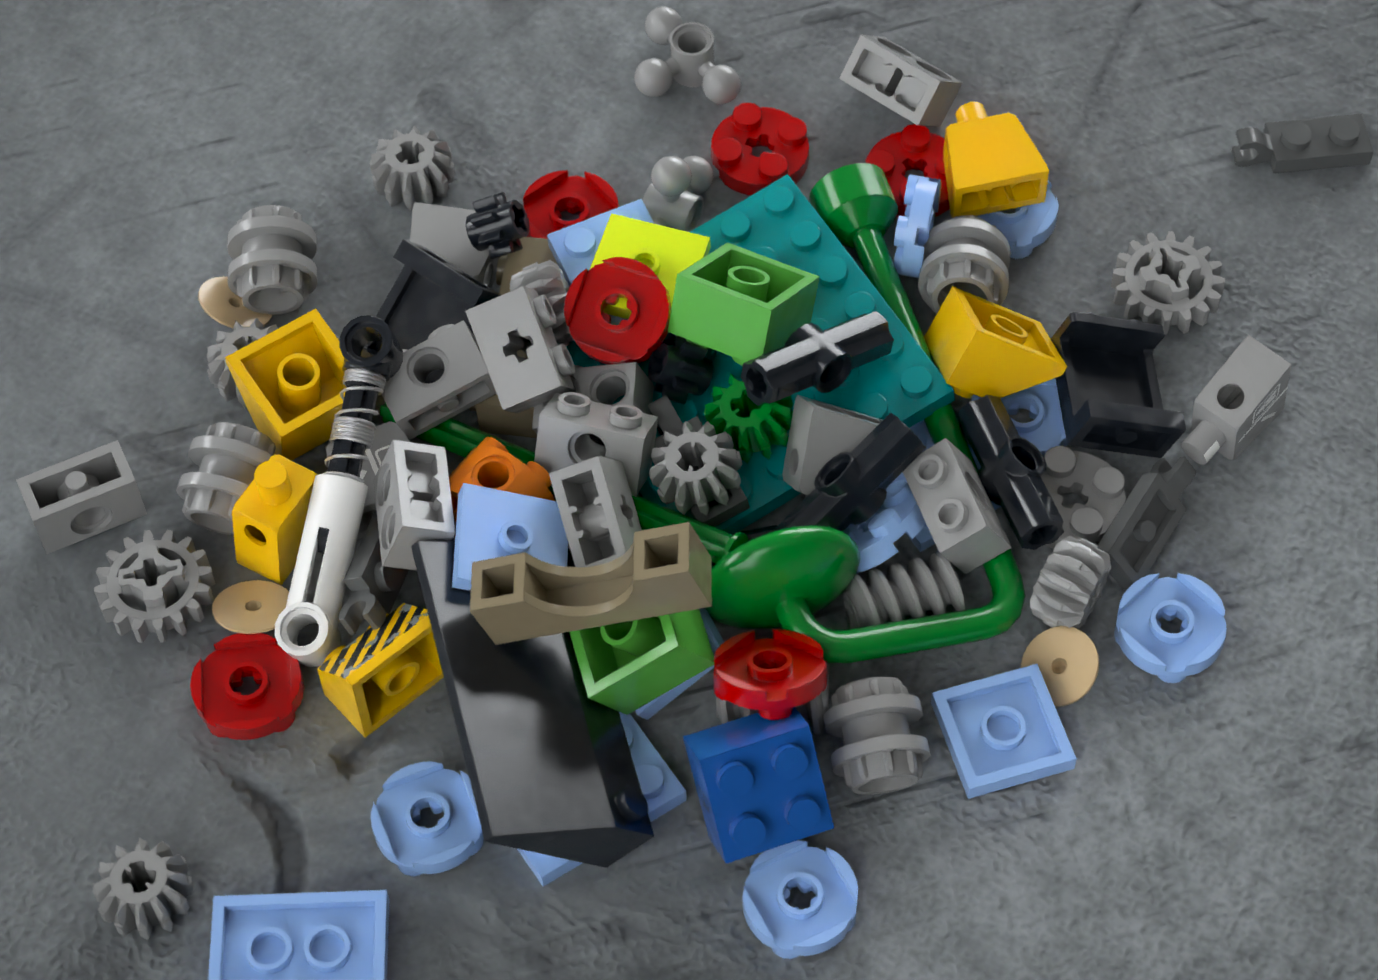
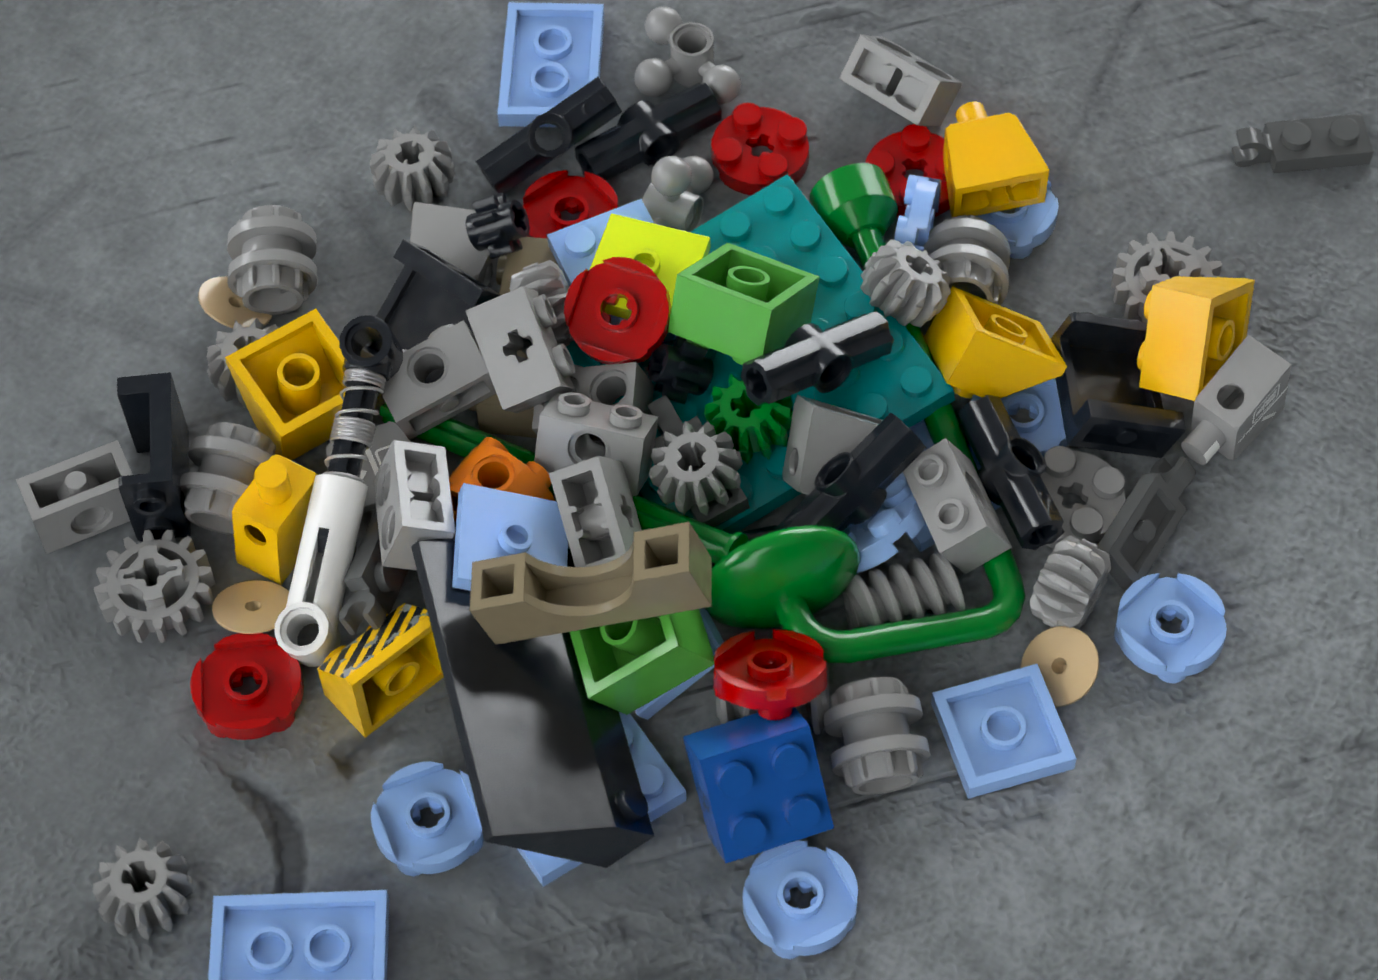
(157, 427): none -> black panel
(547, 57): none -> light blue plate
(574, 117): none -> black piece
(649, 132): none -> black piece
(905, 283): none -> light grey gear
(1192, 331): none -> yellow slope

